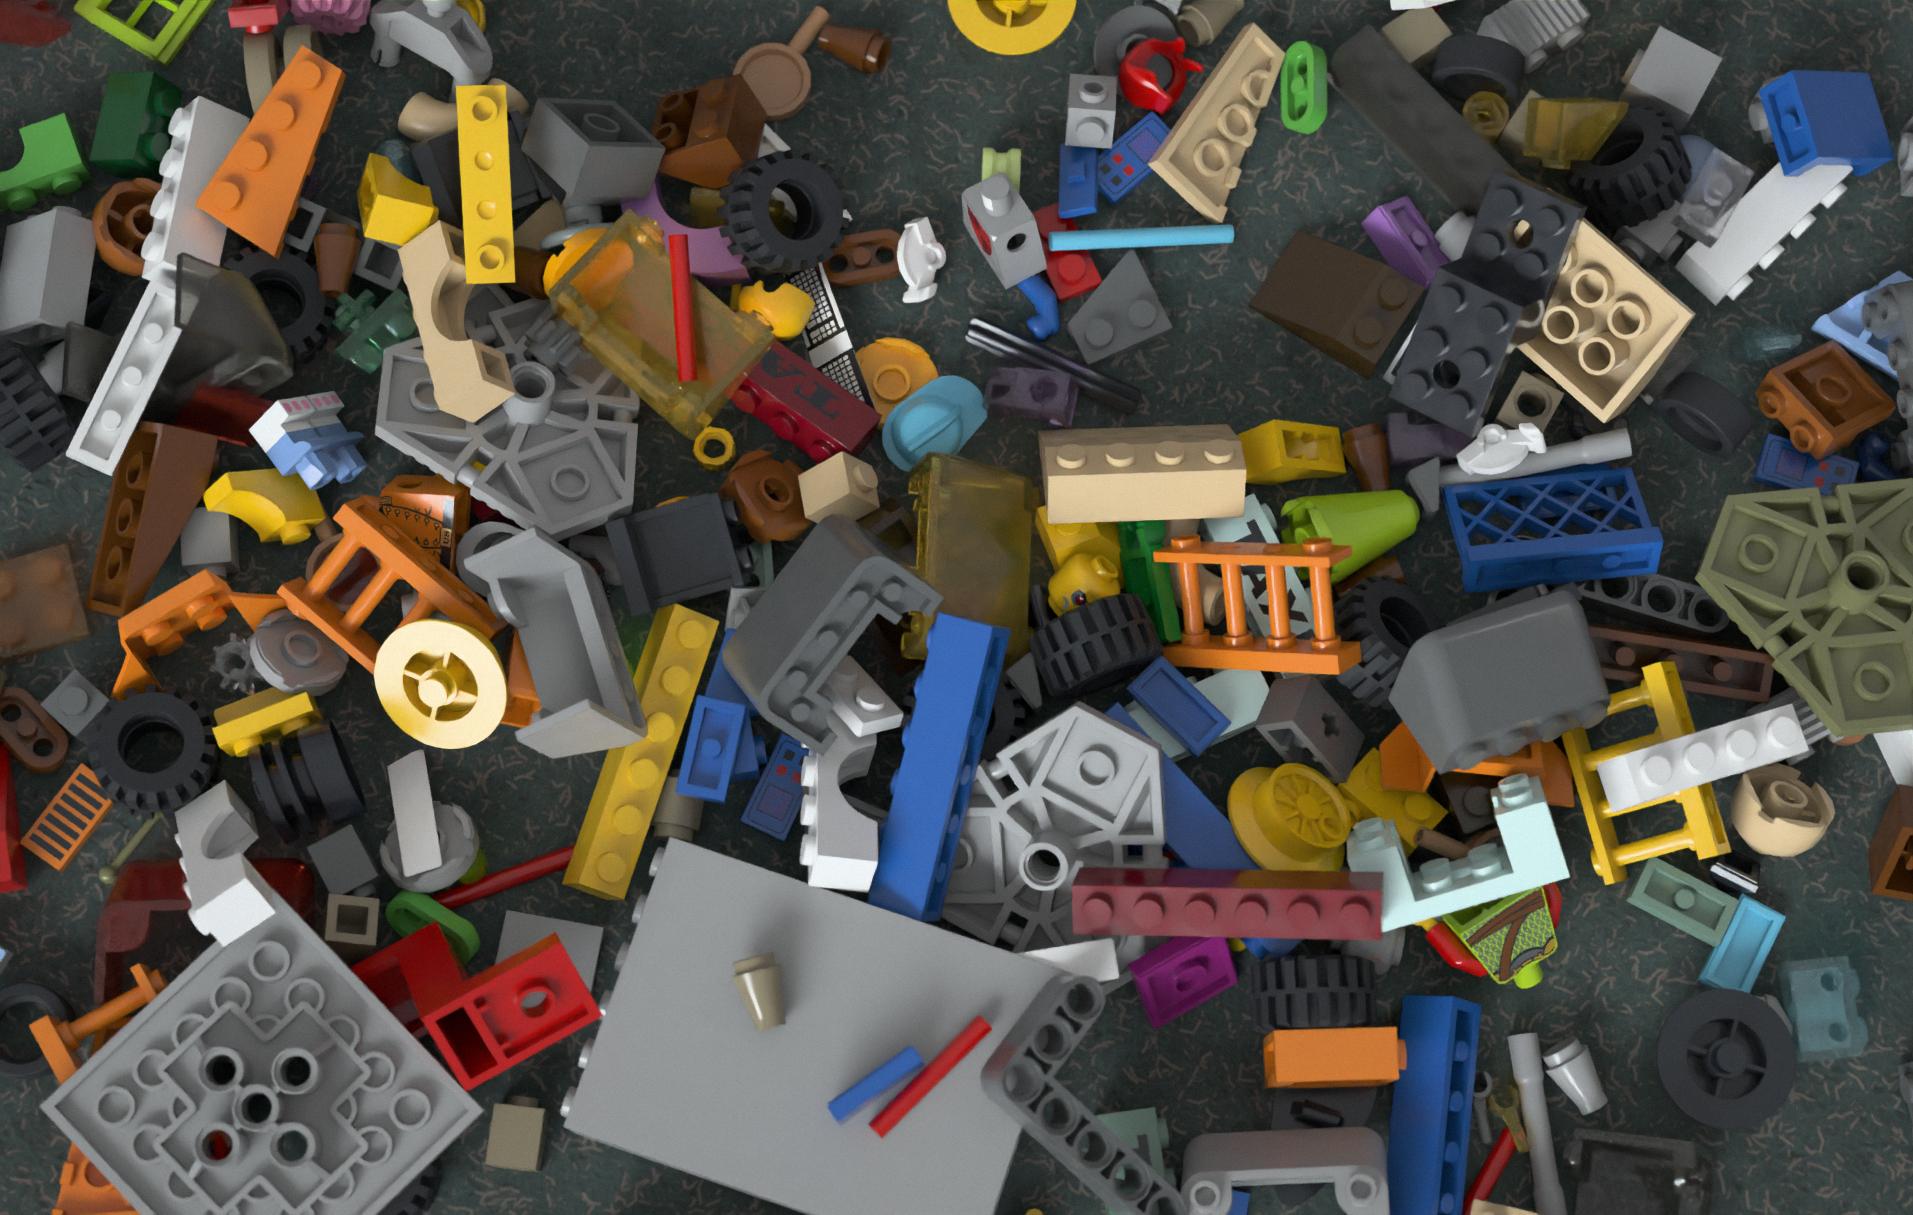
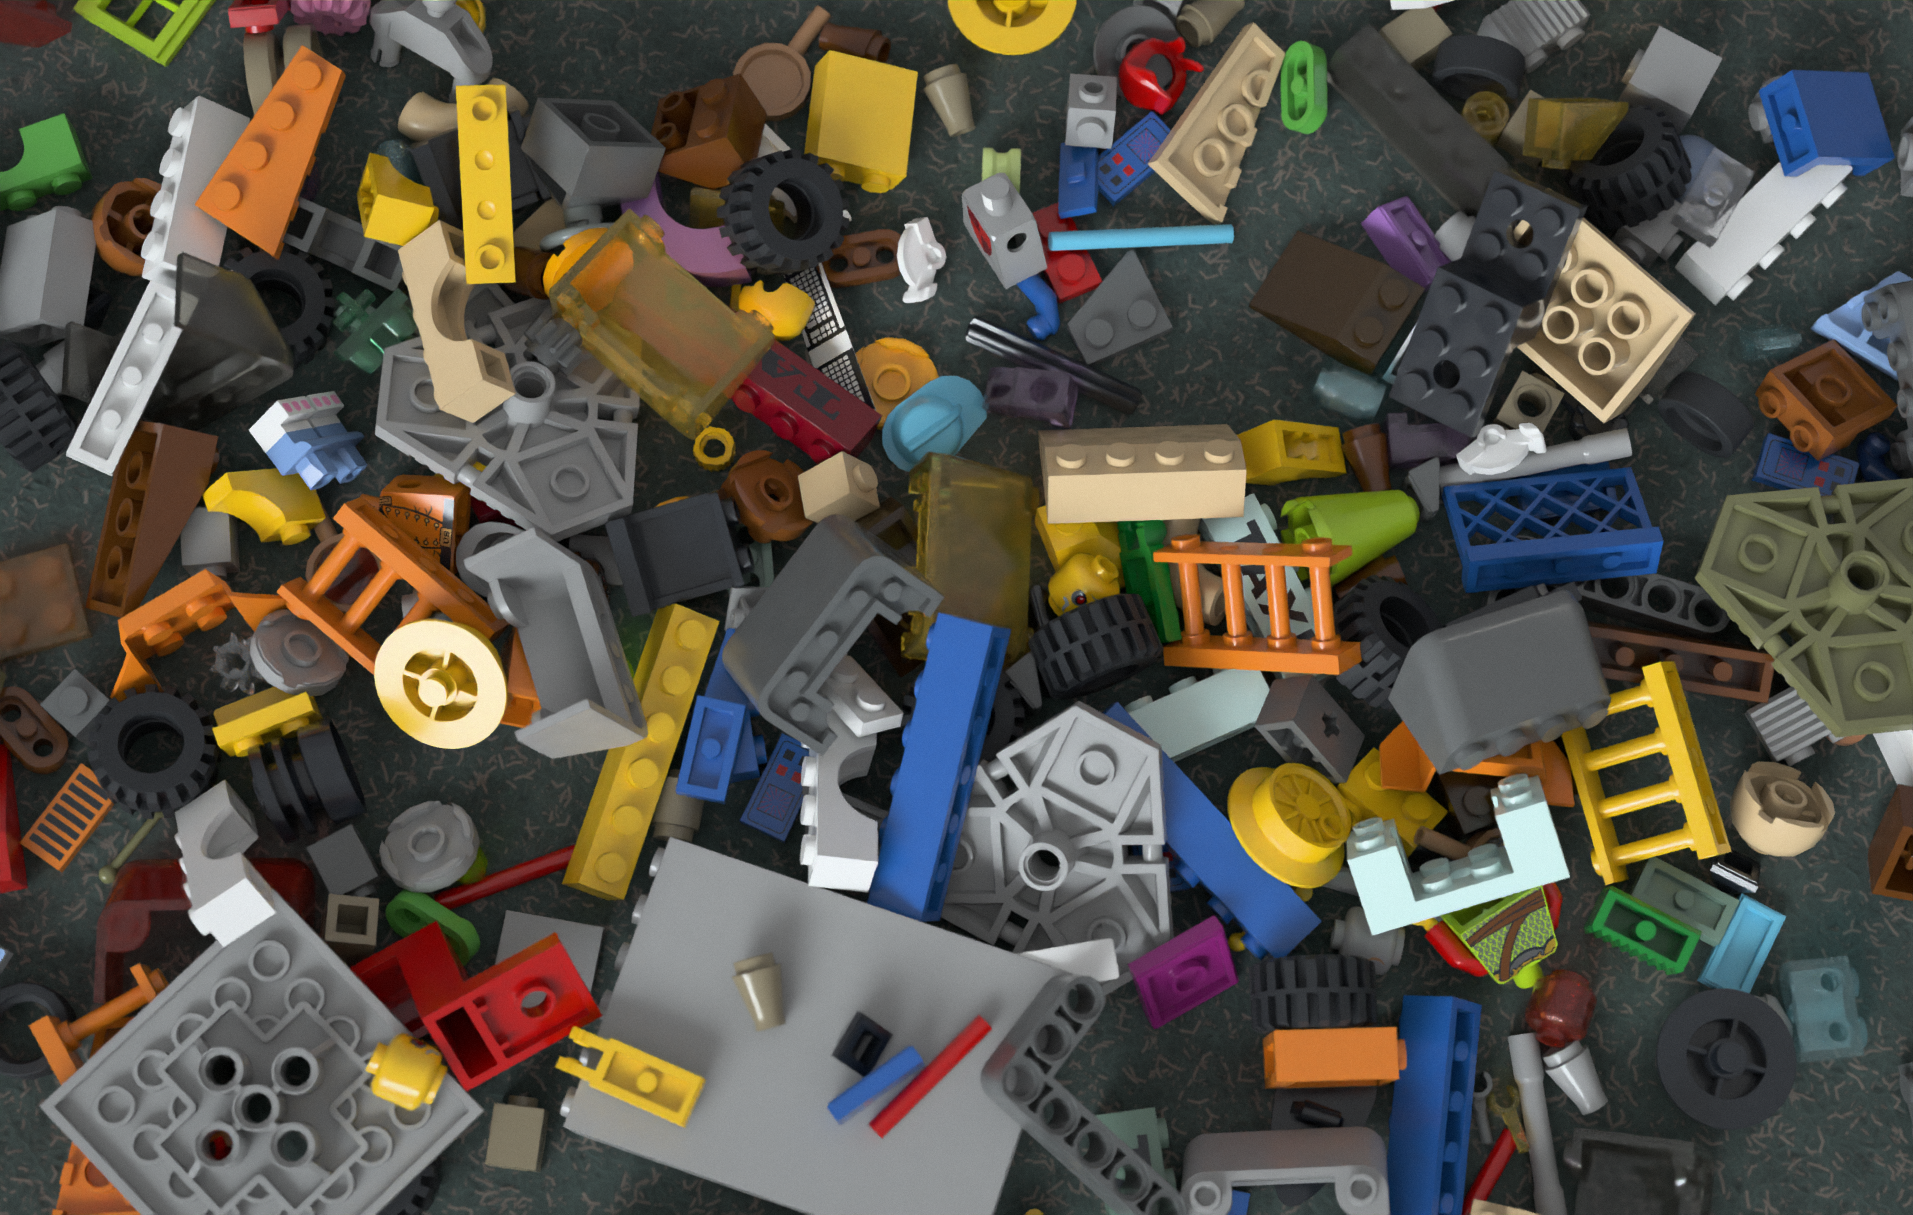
(135, 124): dark green brick -> none
(223, 413): clear red piece -> none
(336, 257): reddish brown cone -> none
(406, 1071): none -> yellow head
(414, 814): white sticker -> none
(637, 1078): none -> yellow hinge
(683, 308): red bar -> none
(861, 120): none -> yellow brick
(861, 1044): none -> black slope
(950, 97): none -> dark tan cone
(1178, 706): blue tile -> none
(1228, 903): dark red brick -> none
(1349, 392): none -> clear light blue brick
(1560, 1008): none -> clear red head
(1642, 930): none -> green brick
(1701, 757): white arch -> none

